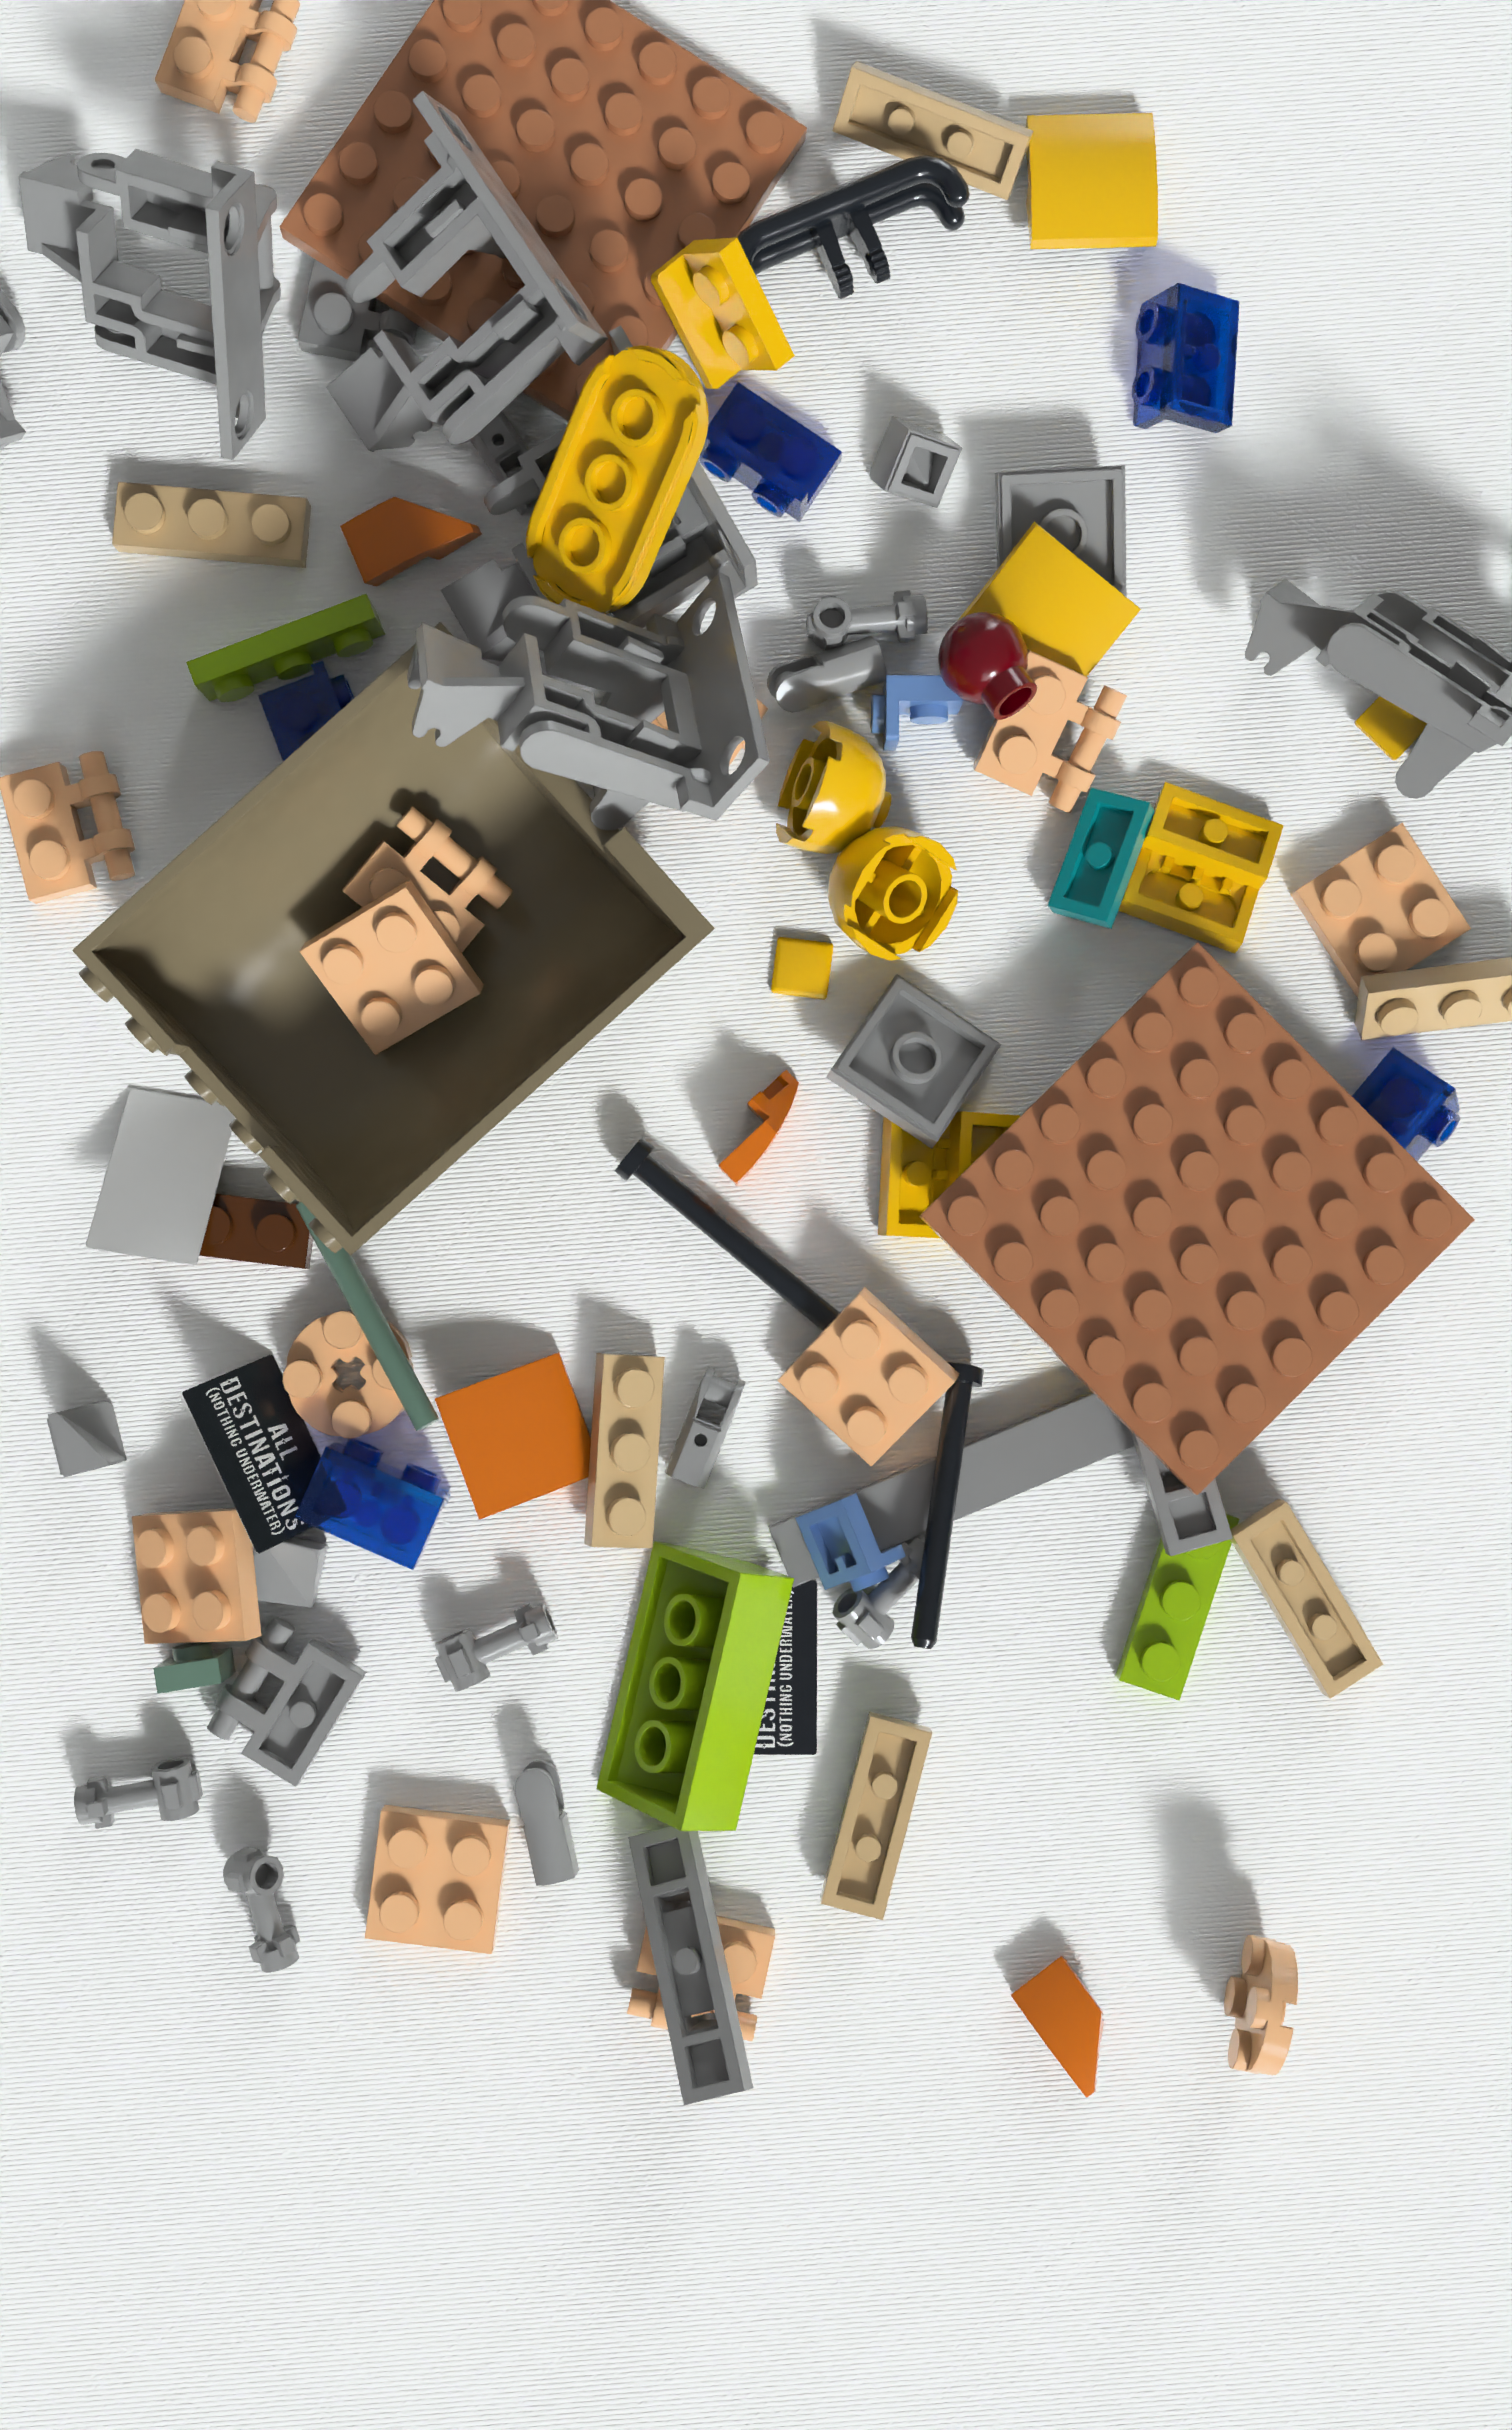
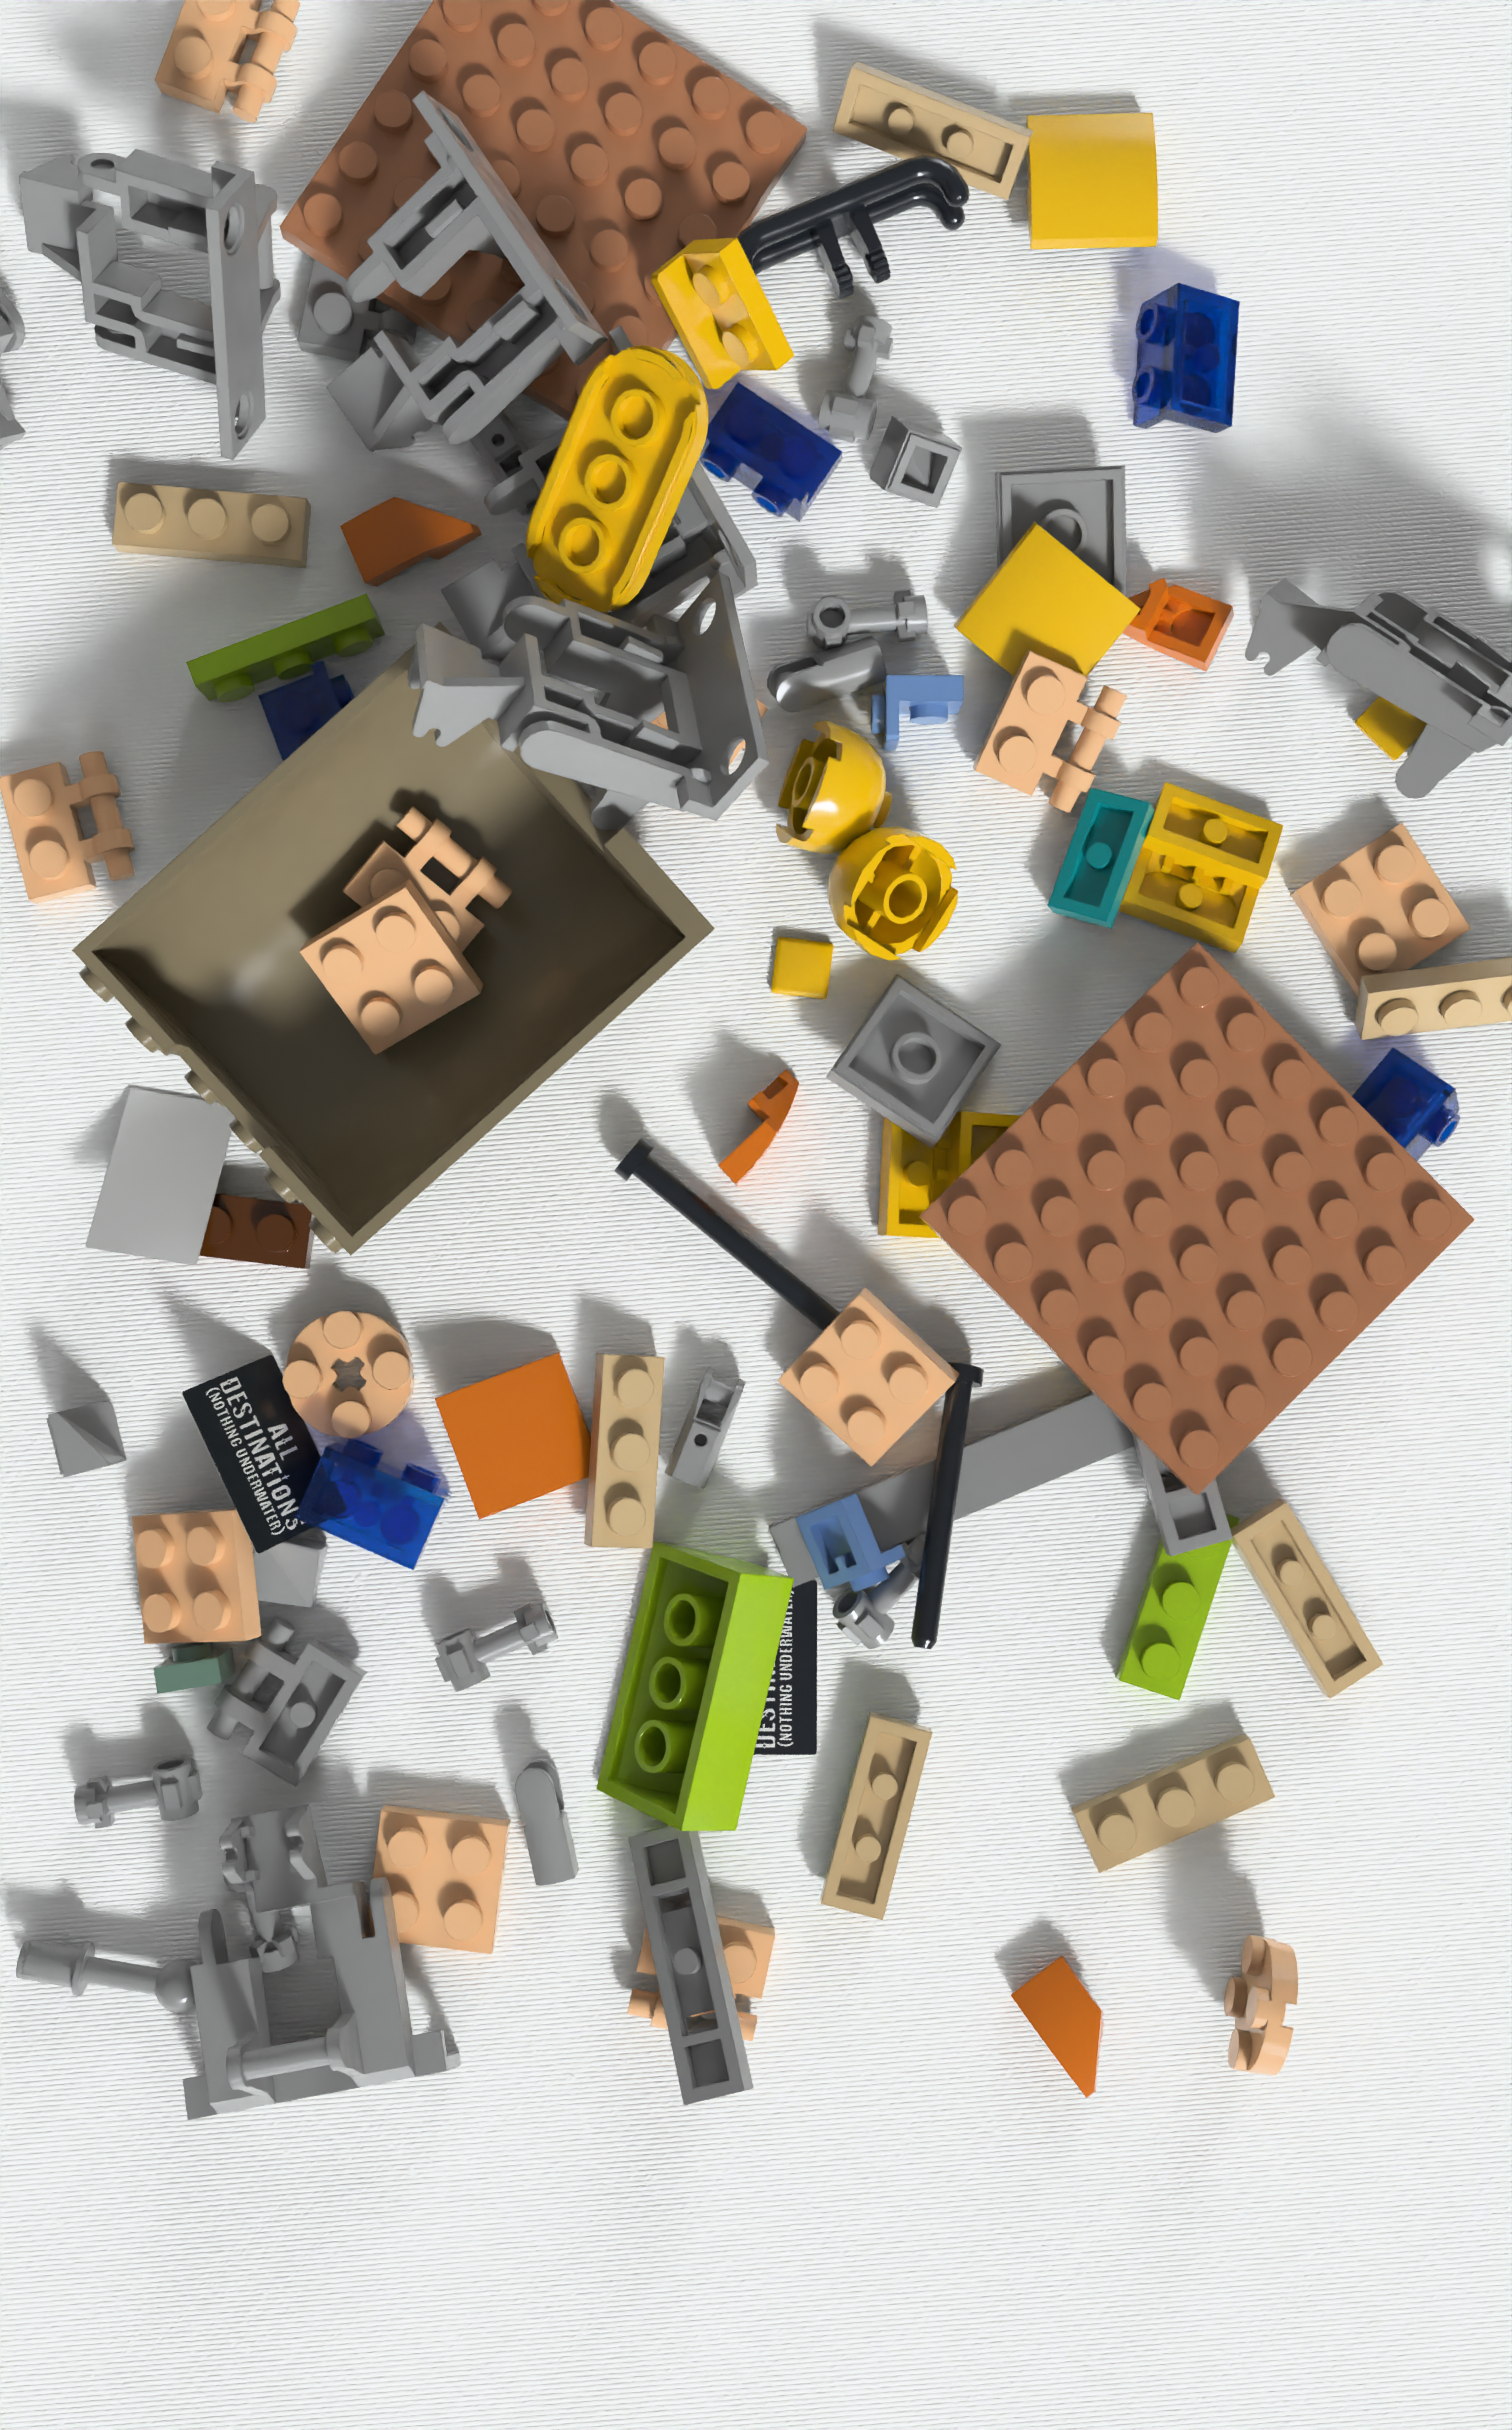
(78, 1967): none -> light grey pin
(373, 2035): none -> light grey container
(376, 1331): sand green bar -> none
(848, 412): none -> light grey bar
(987, 663): dark red piece -> none
(1172, 1802): none -> tan plate
(1180, 623): none -> orange slope

